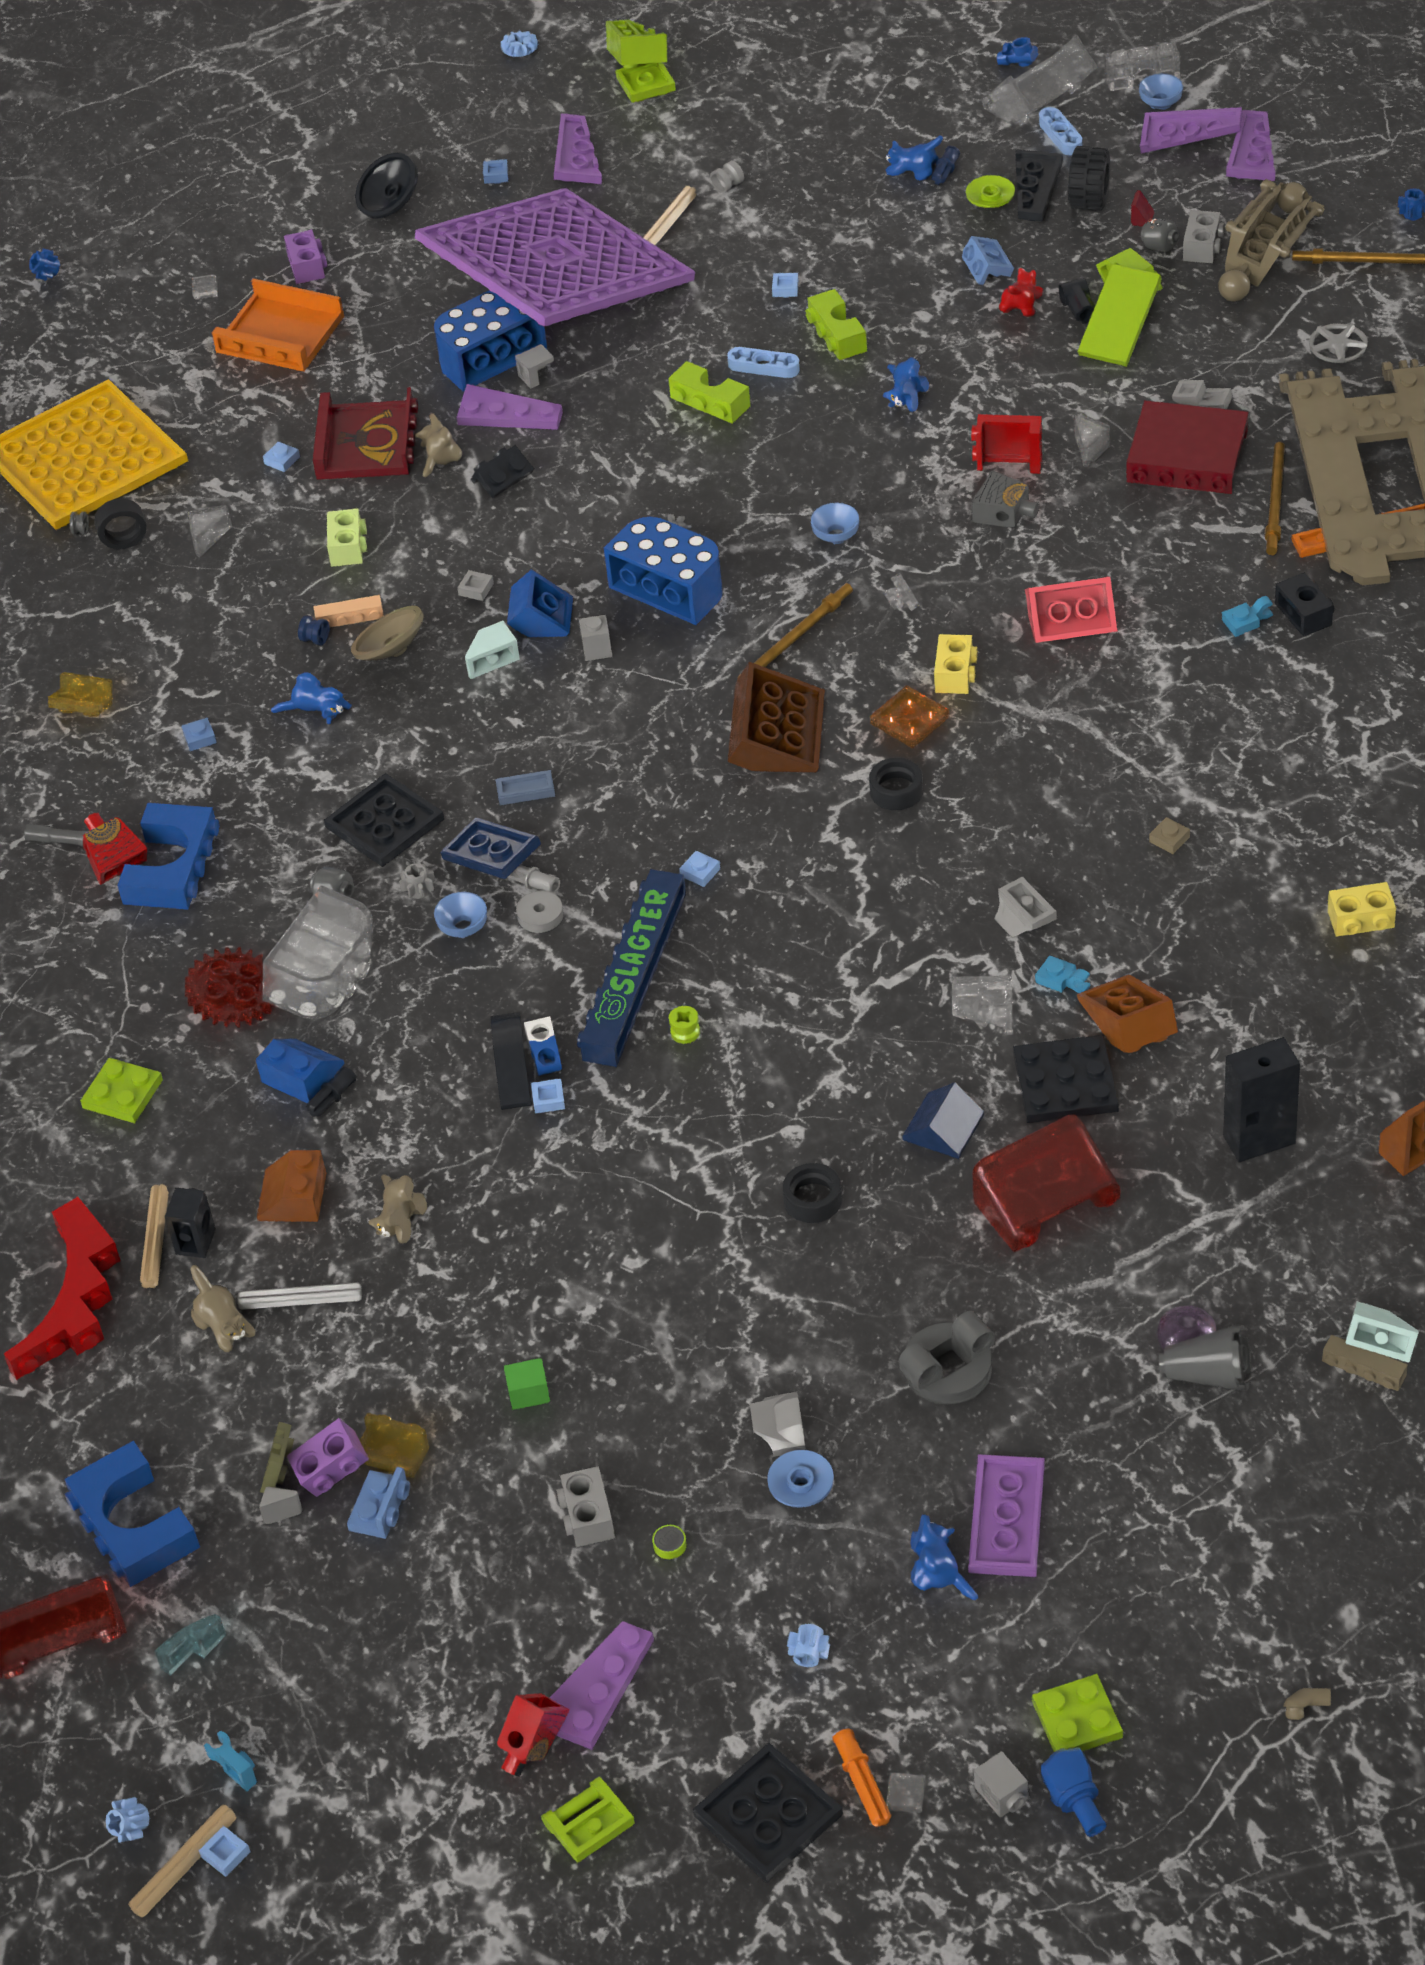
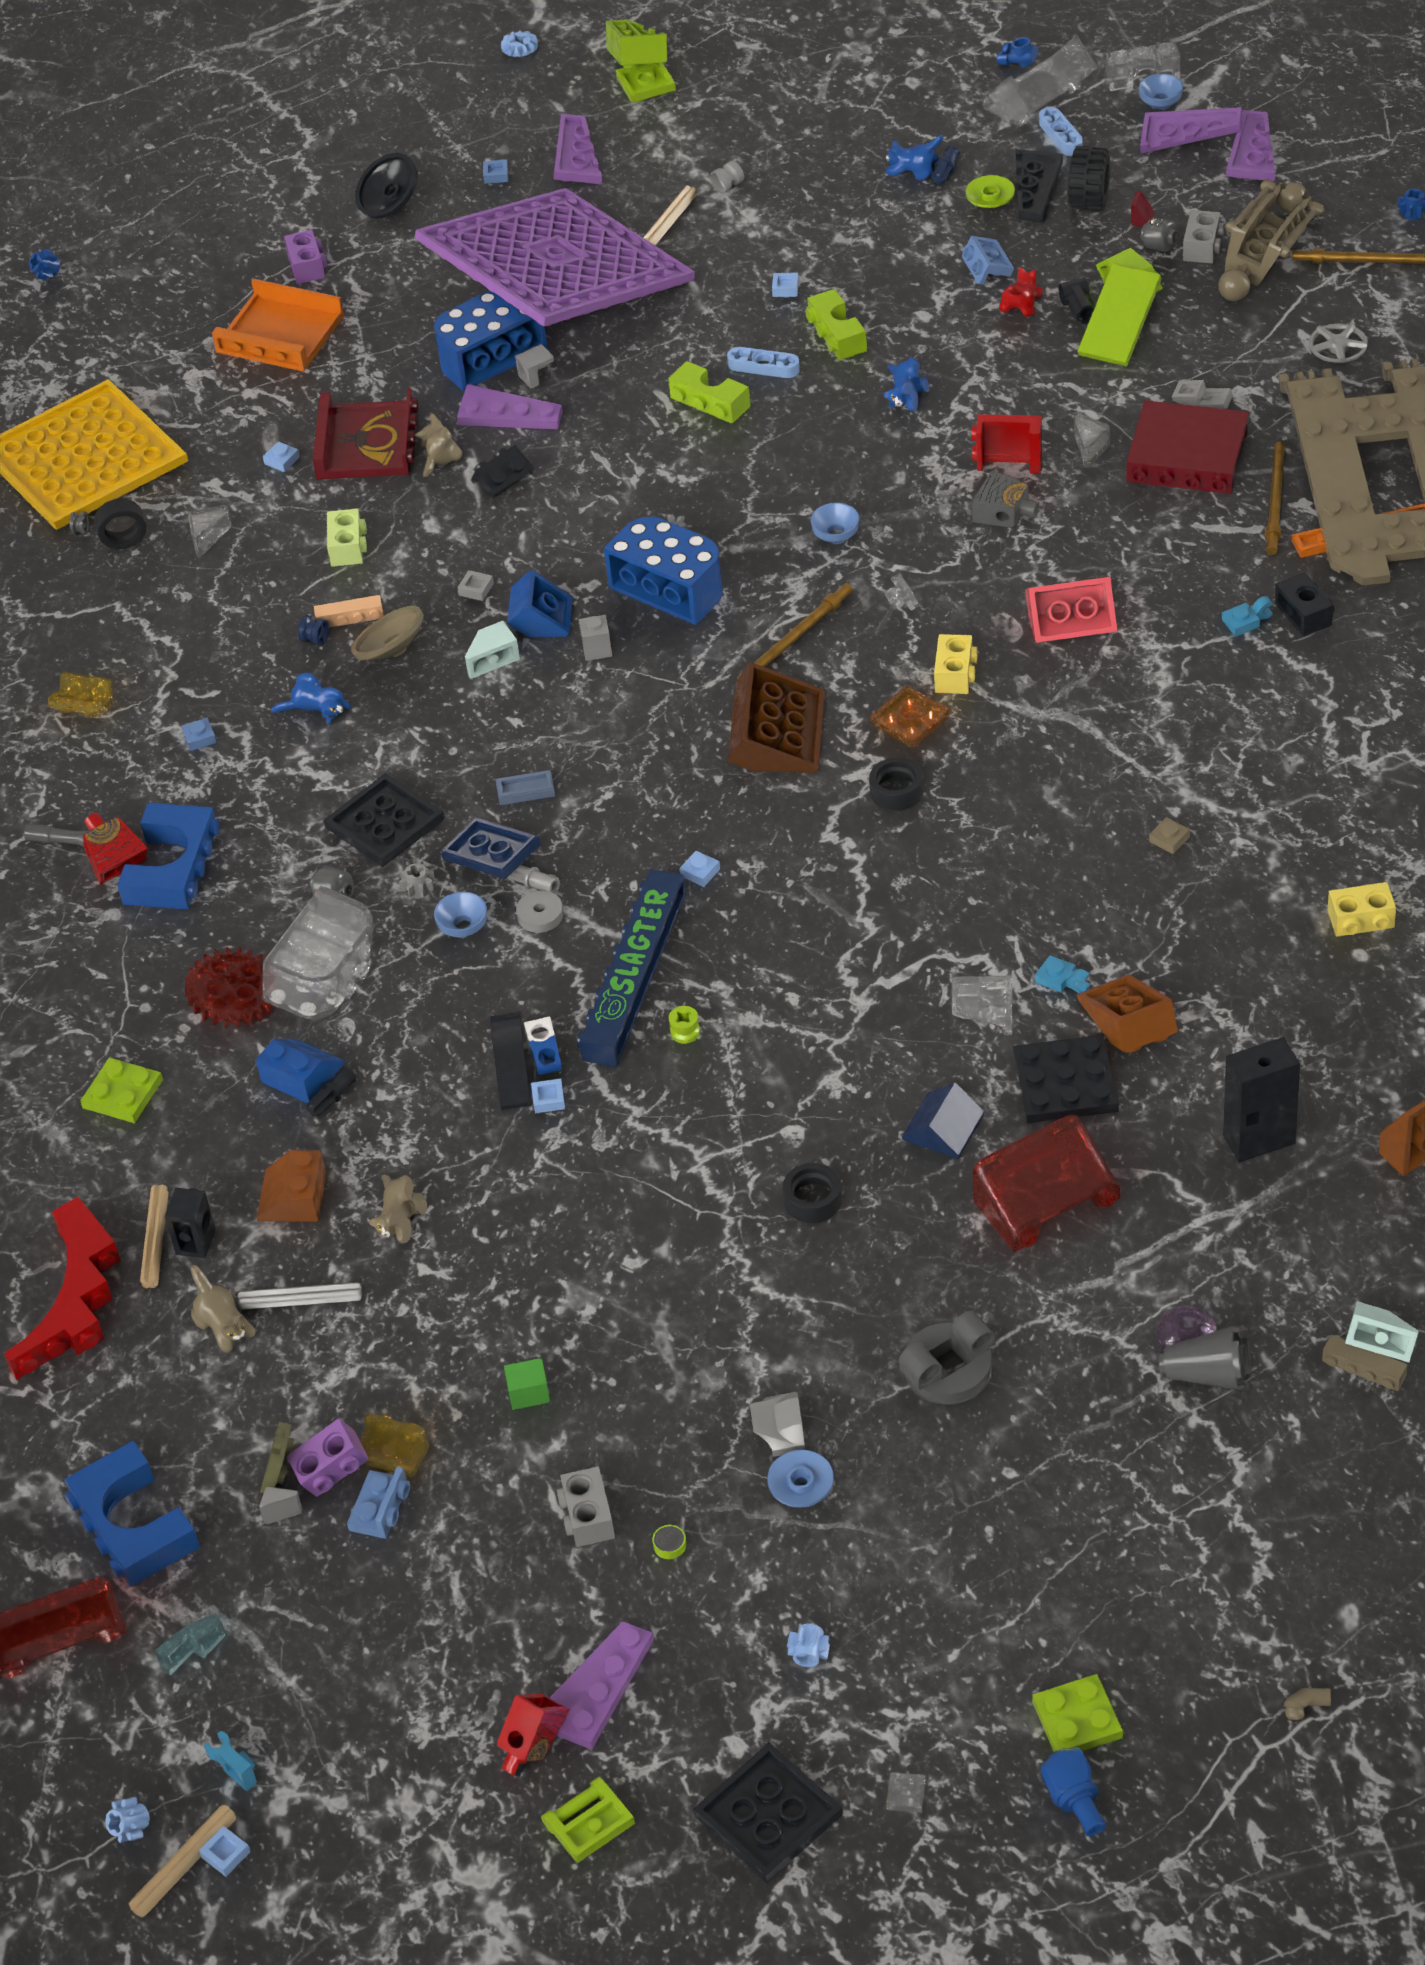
(204, 286): clear tile -> none
(856, 1765): orange axle -> none
(936, 1562): blue animal -> none
(1001, 1784): light grey brick -> none
(1006, 1515): medium lavender tile -> none
(1022, 908): light grey slope -> none

